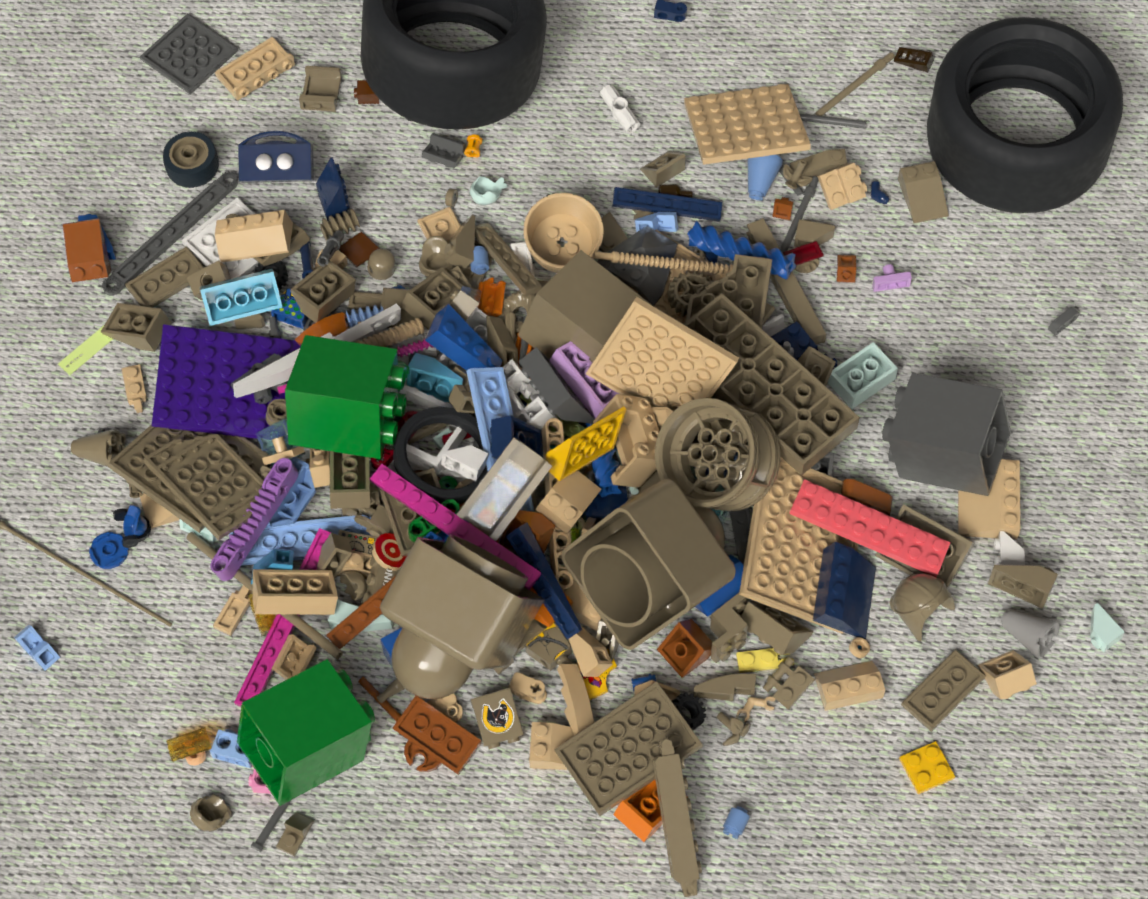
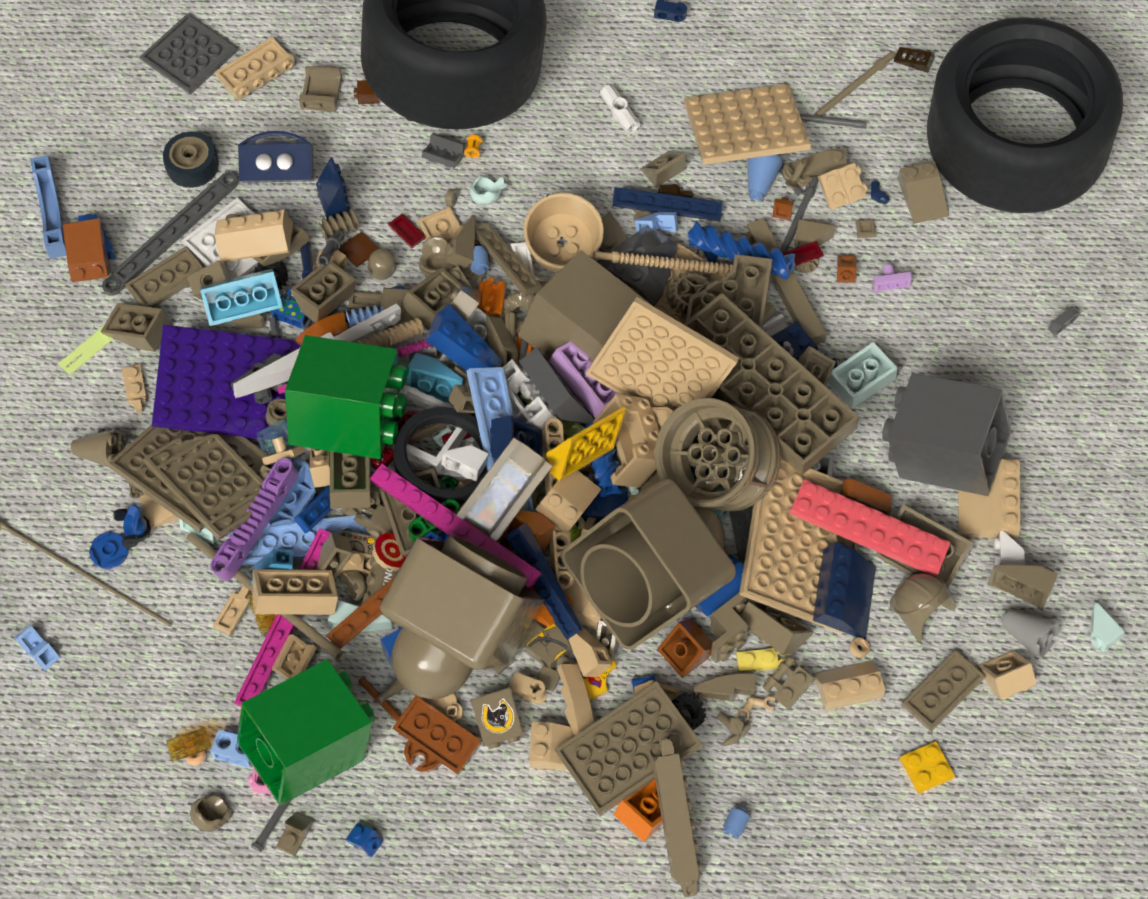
(49, 206): none -> medium blue arch
(314, 511): none -> blue tile
(365, 839): none -> blue bracket
(406, 231): none -> dark red tile
(549, 678): none -> dark tan tile
(865, 228): none -> dark tan tile

